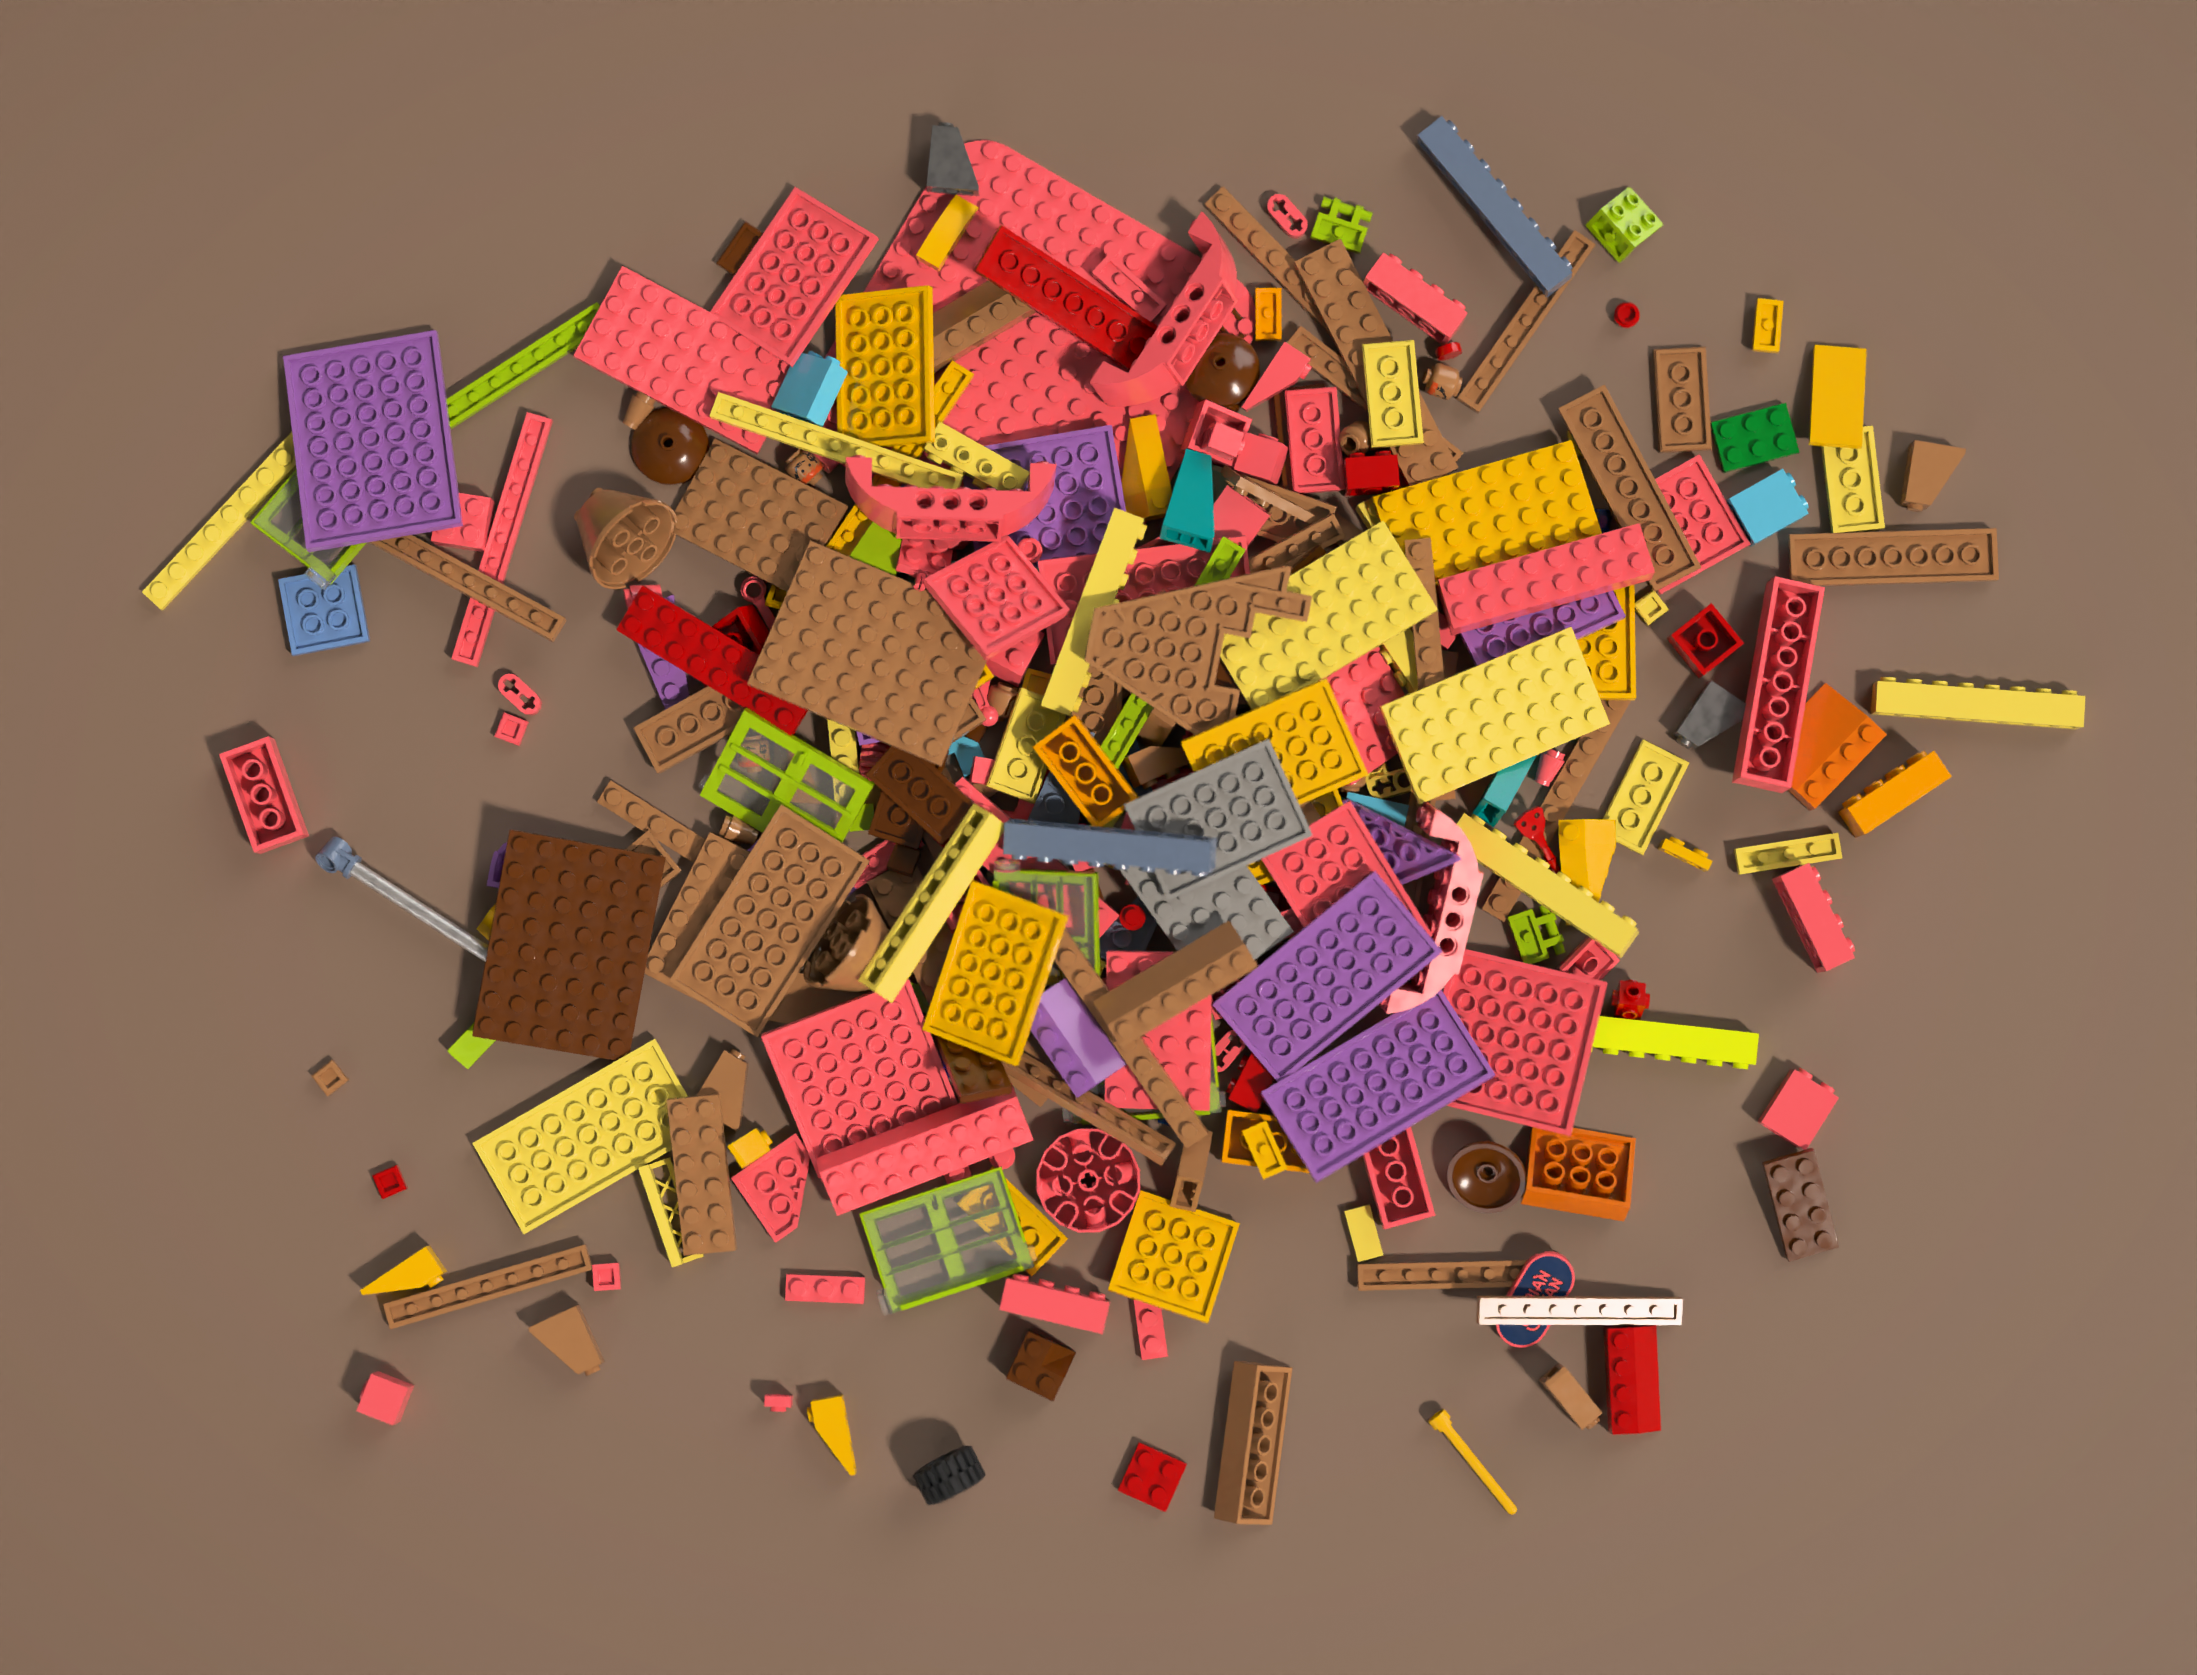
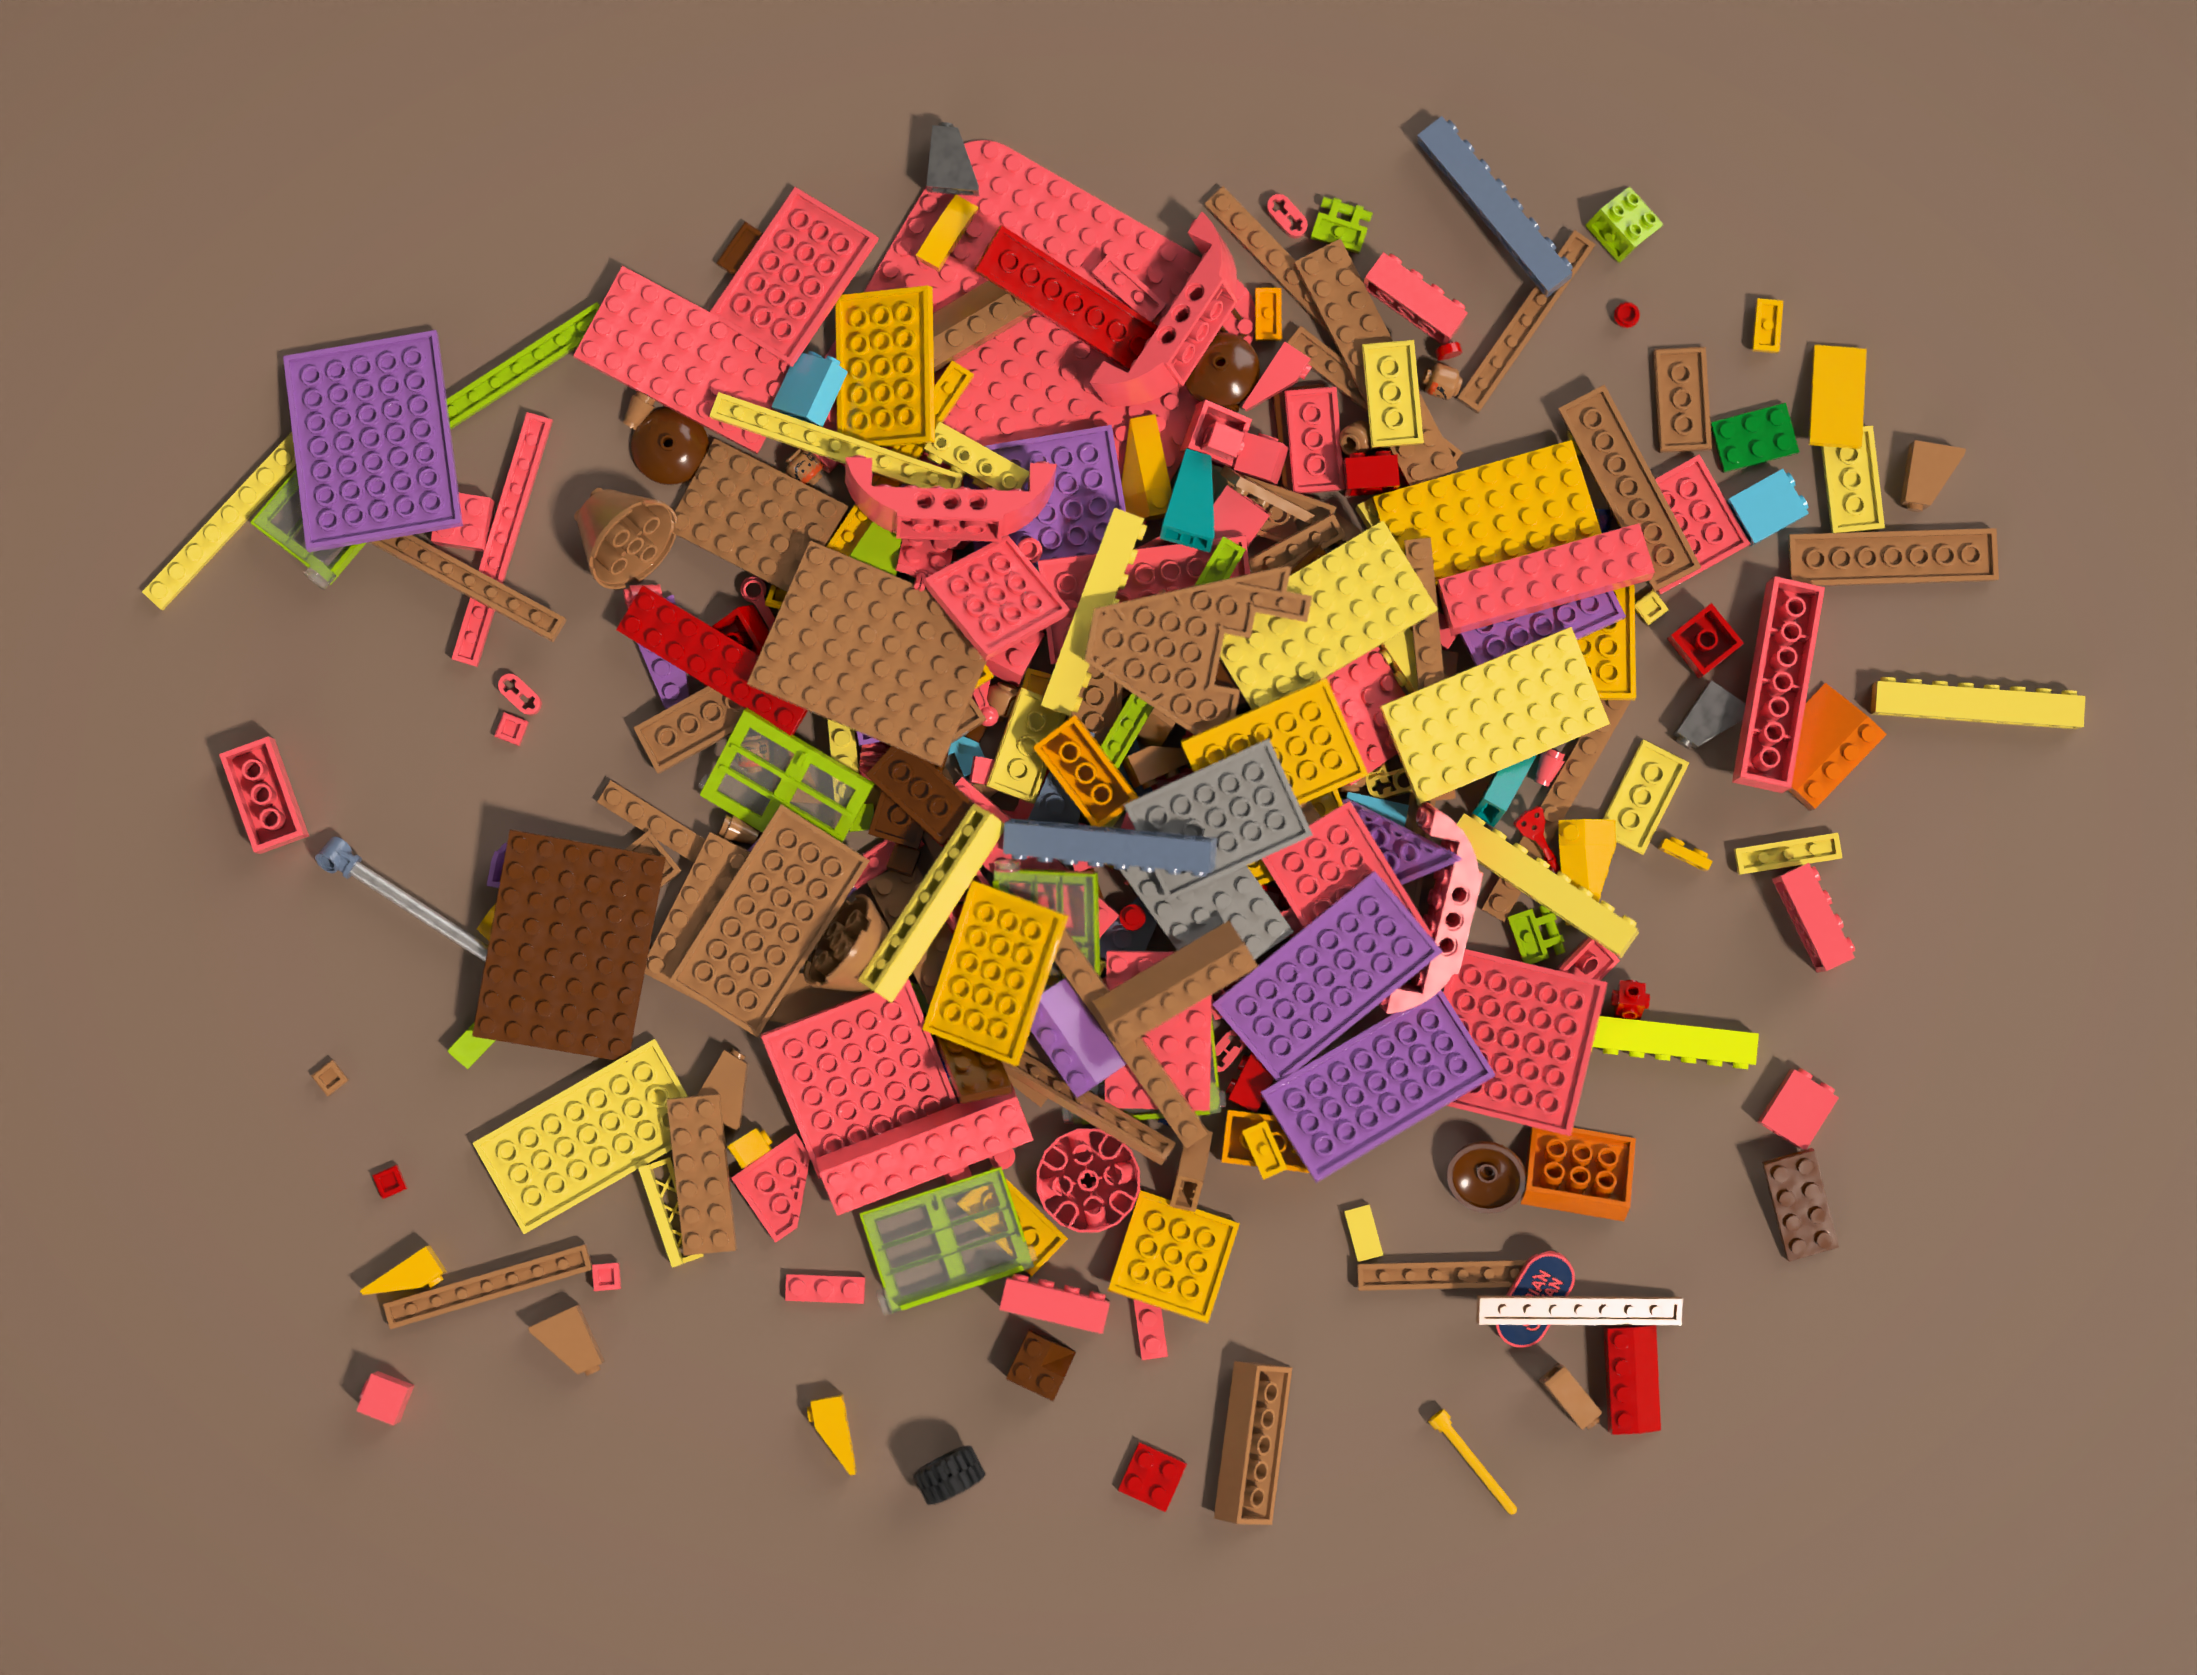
(326, 617): medium blue plate -> none
(778, 1402): coral plate -> none
(1398, 1181): coral brick -> none
(1898, 791): light orange brick -> none

